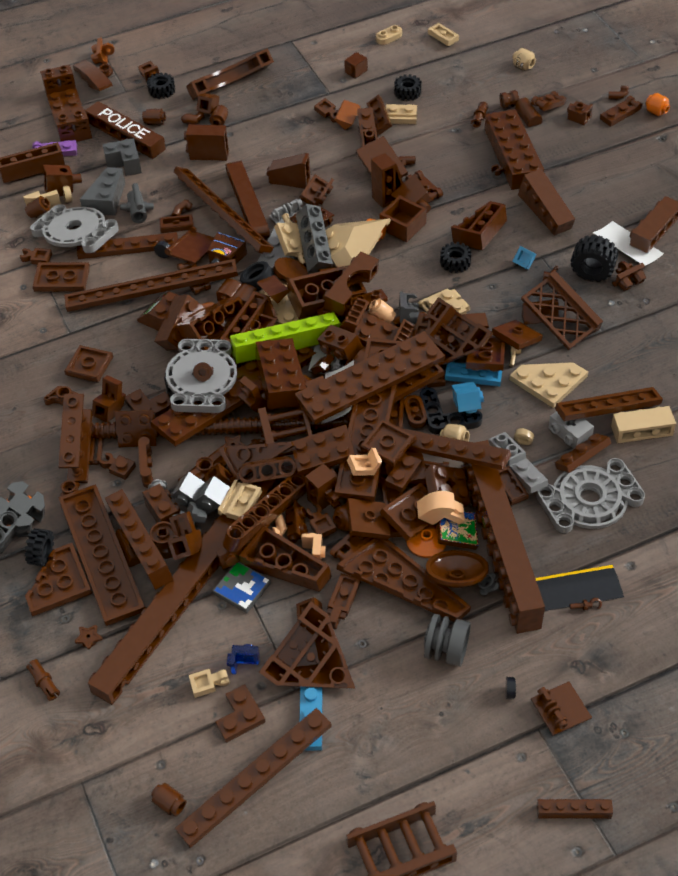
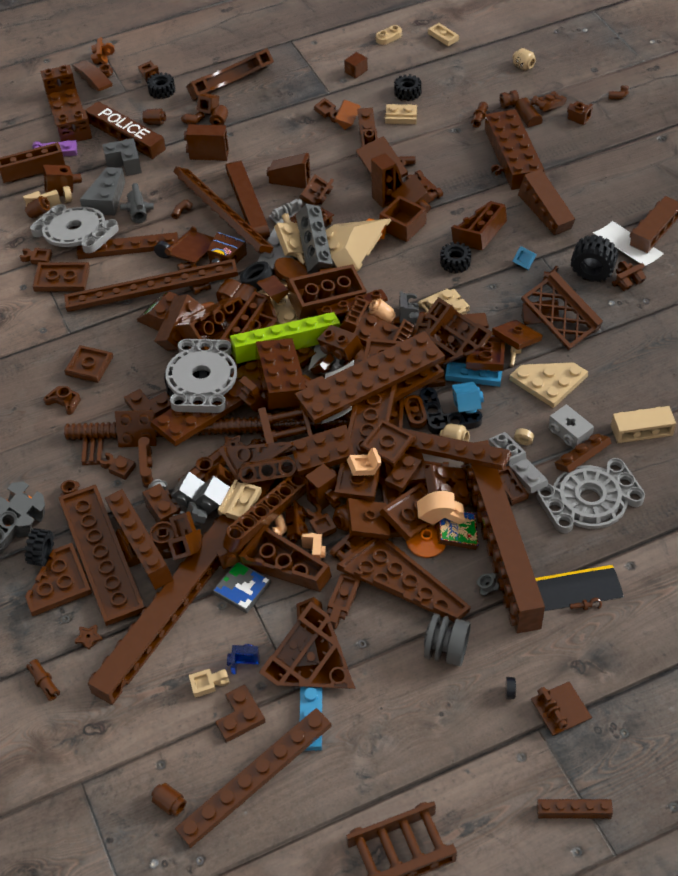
(75, 438): reddish brown fence -> none
(110, 399): reddish brown brick -> none
(176, 223): reddish brown tile -> none
(203, 371): reddish brown plate -> none
(361, 269): reddish brown arch -> none
(381, 117): reddish brown tile -> none
(457, 568): reddish brown dish -> none
(608, 404): reddish brown plate -> none
(621, 111): reddish brown plate -> none
(657, 104): orange head -> none

